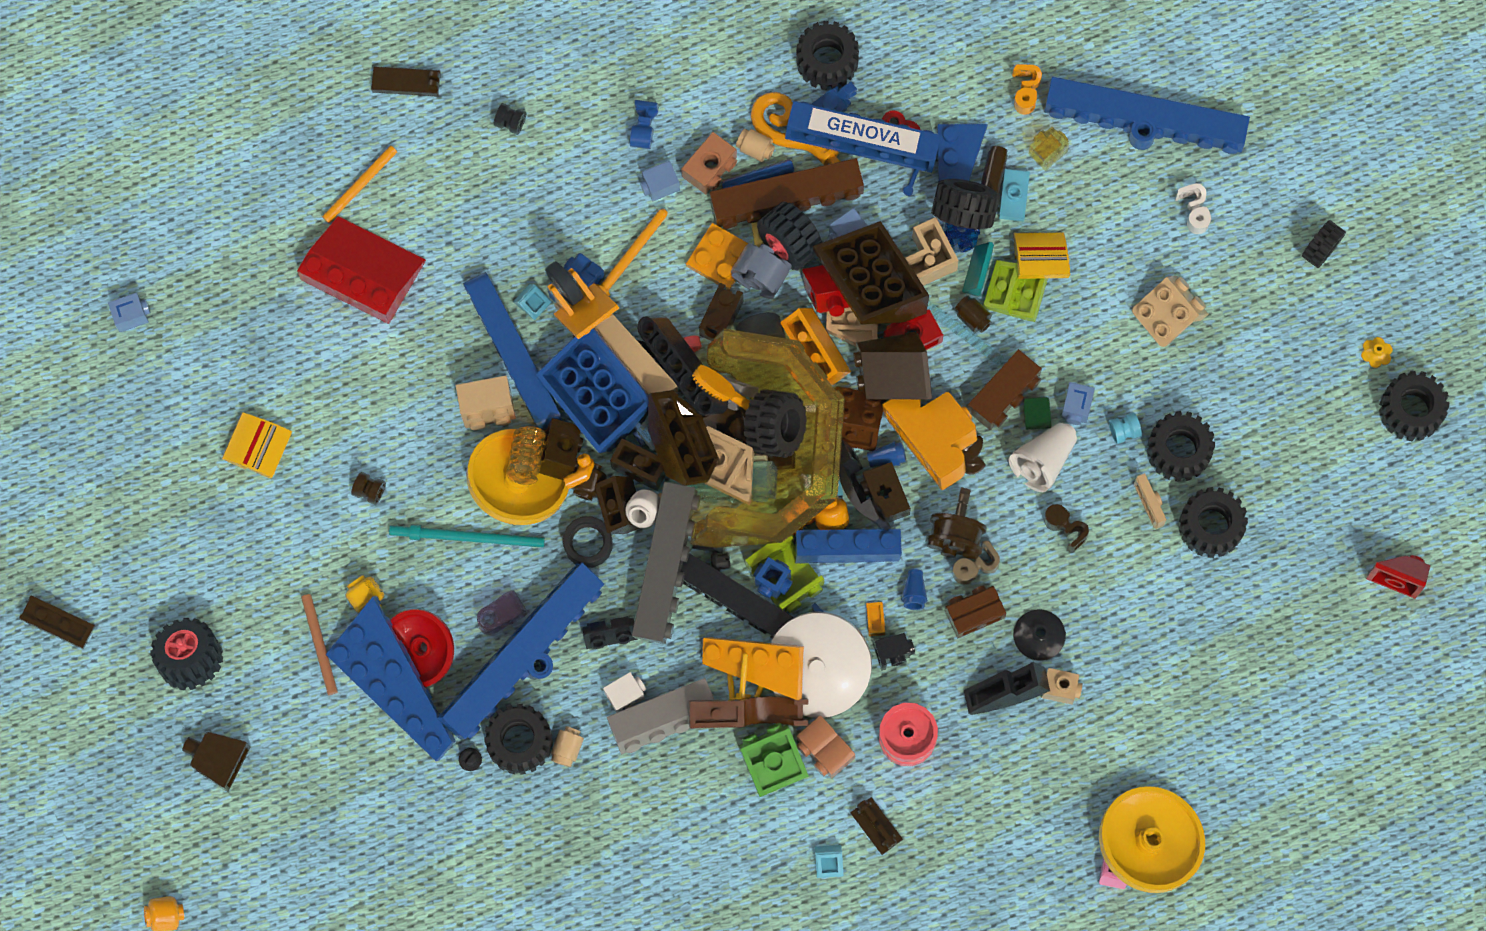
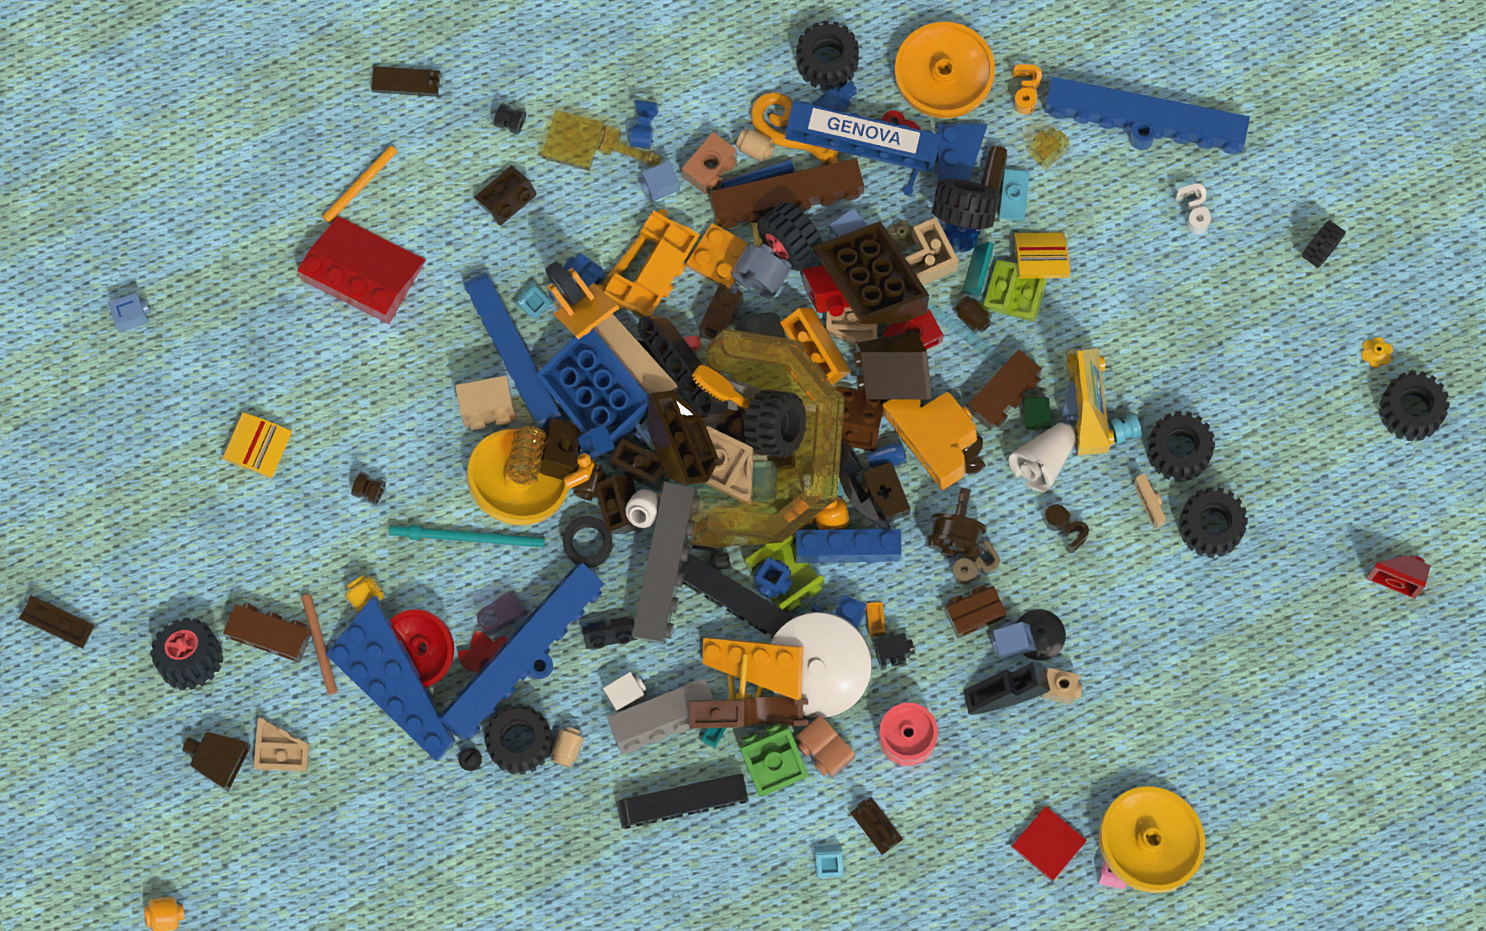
(267, 632): none -> reddish brown brick
(279, 750): none -> tan wing
(480, 651): none -> red plate
(506, 195): none -> dark brown bracket
(572, 140): none -> clear yellow plate
(596, 442): none -> blue slope
(610, 142): none -> clear yellow brick
(664, 262): none -> light orange bracket
(680, 800): none -> black beam
(713, 736): none -> teal piece
(851, 610): none -> blue brick
(903, 239): none -> olive plant
(914, 591): blue cone -> none
(944, 69): none -> light orange dish
(1013, 639): none -> medium blue brick
(1049, 844): none -> red tile
(1092, 430): none -> yellow wedge
(1169, 310): tan bracket -> none

